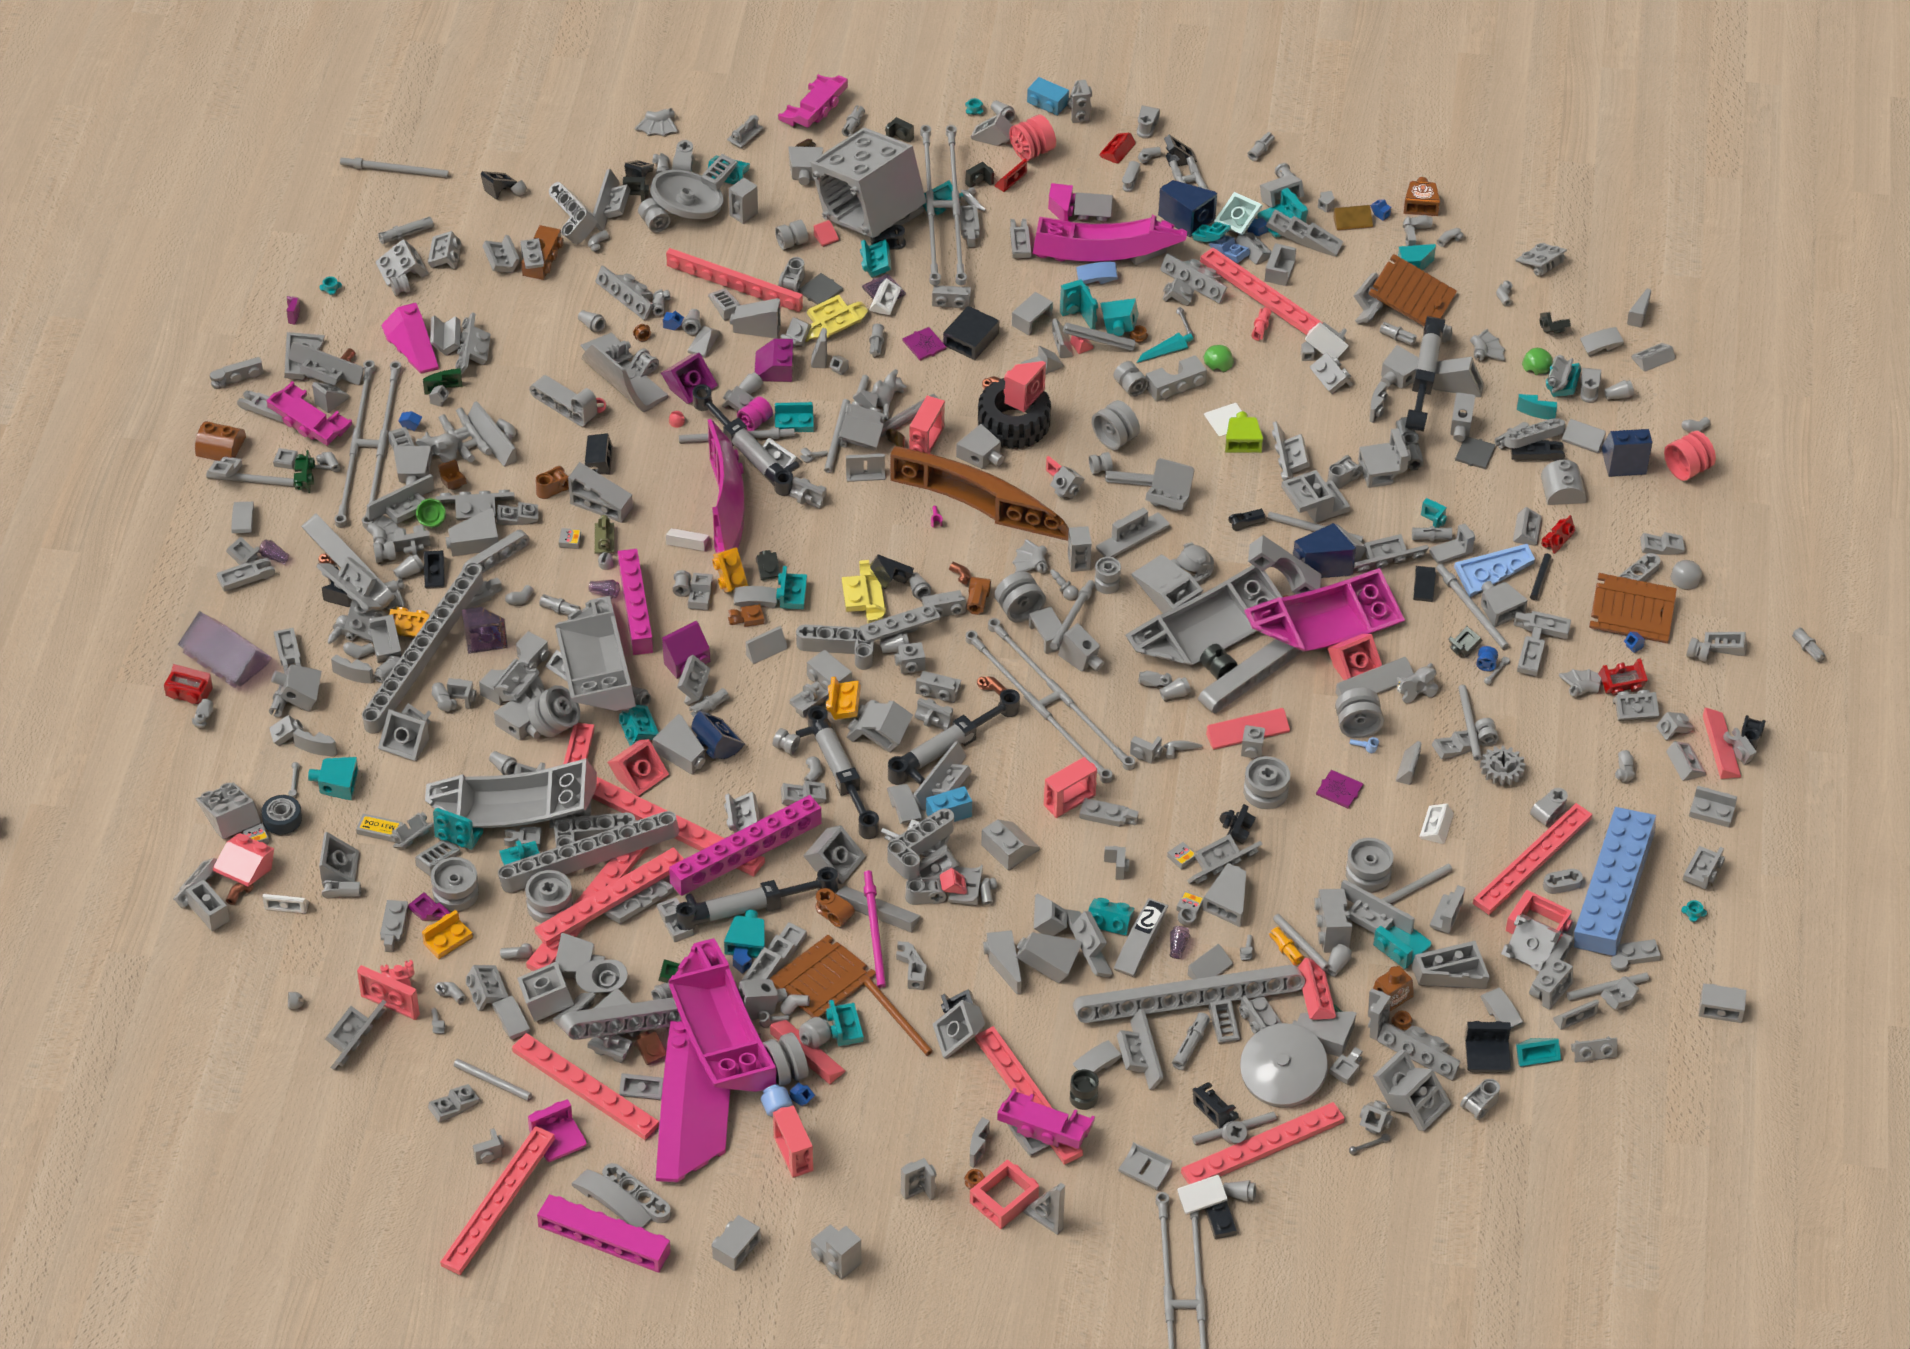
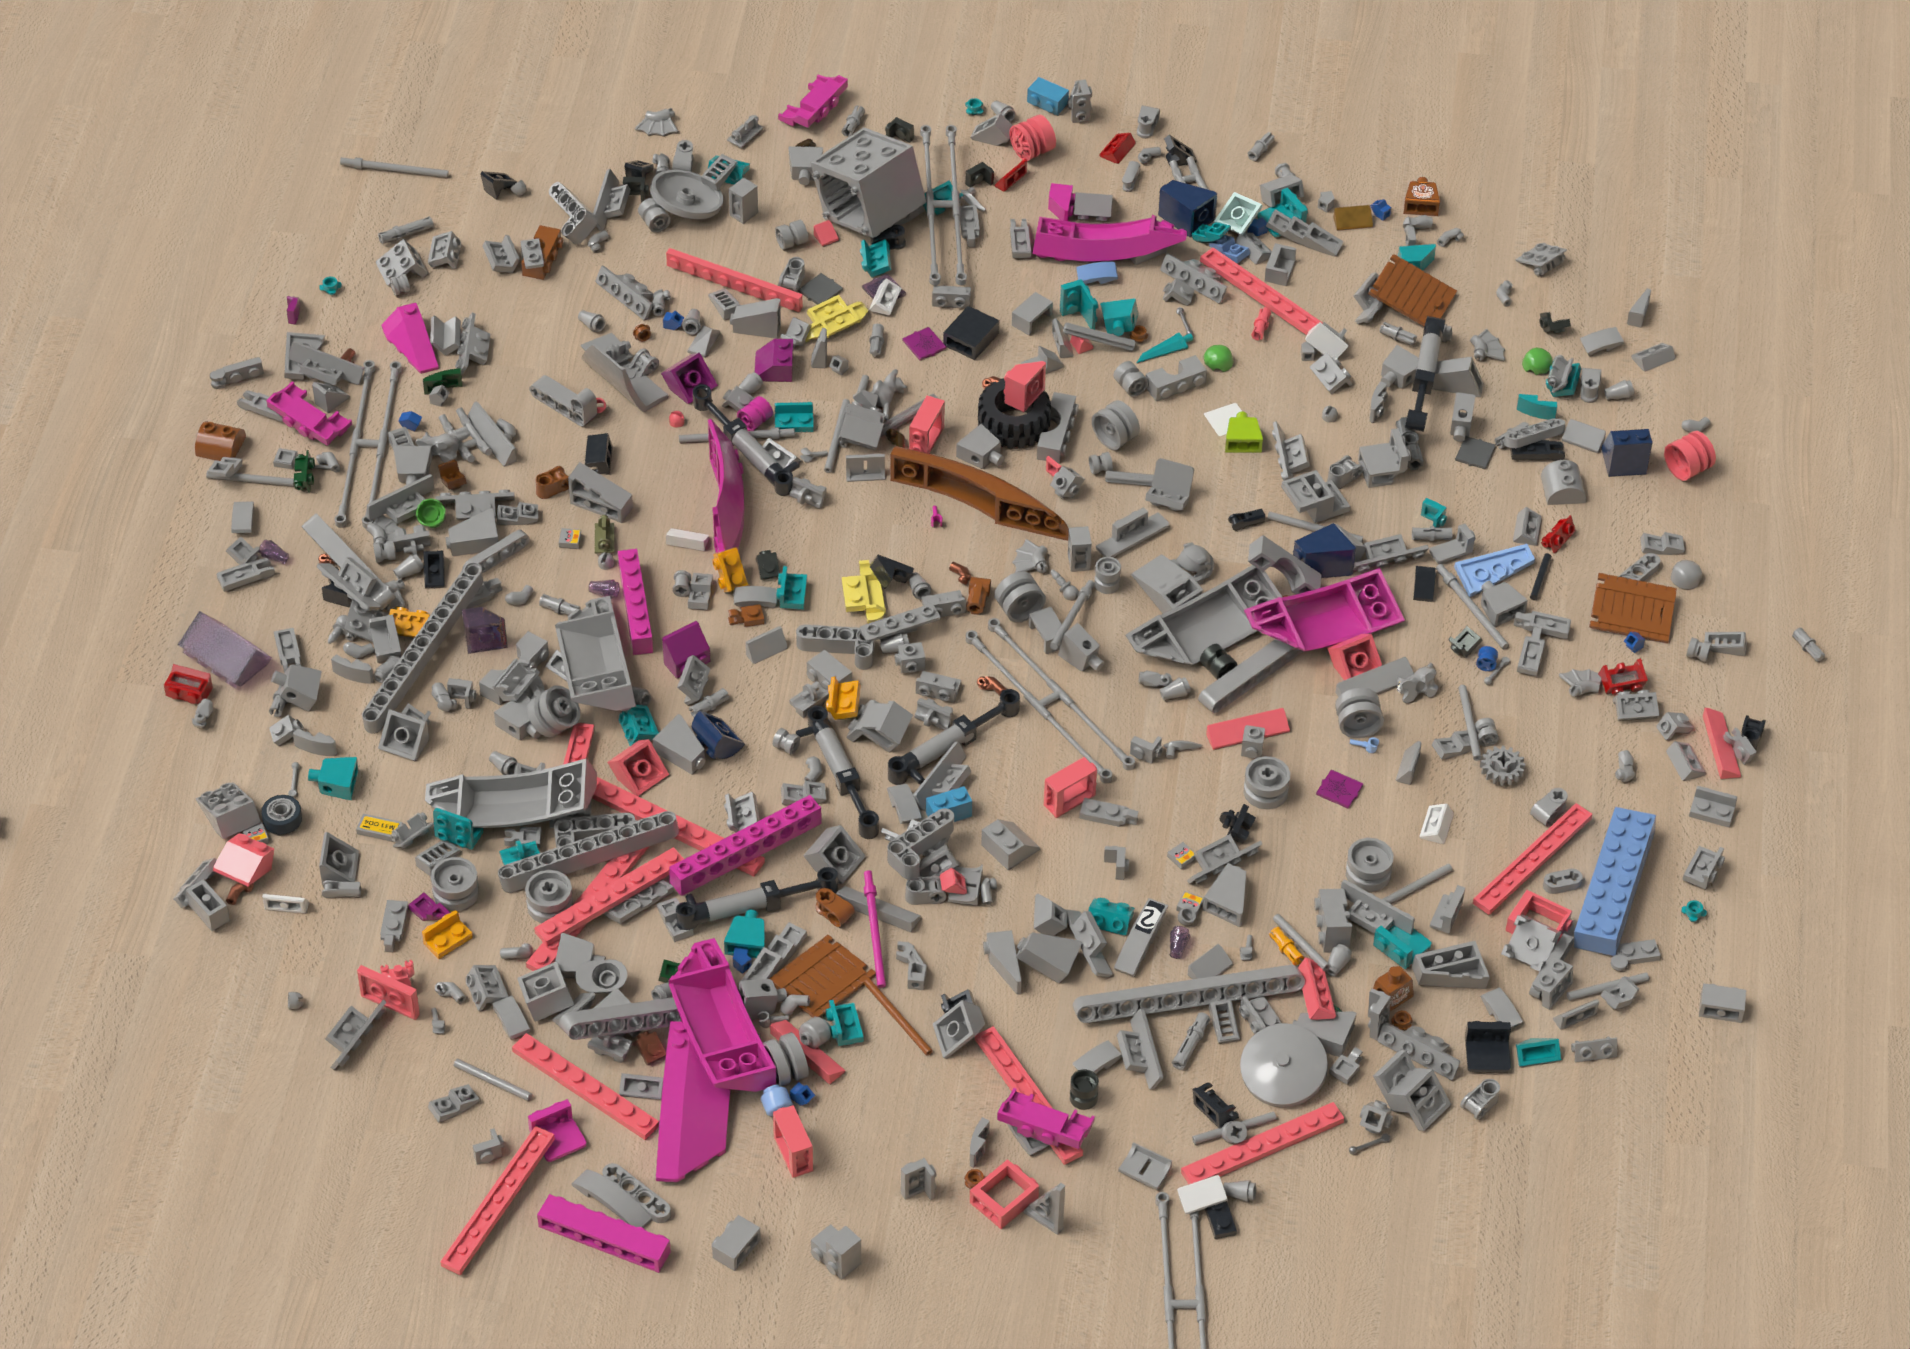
(1053, 442): none -> light grey arch
(1332, 414): none -> light grey hinge

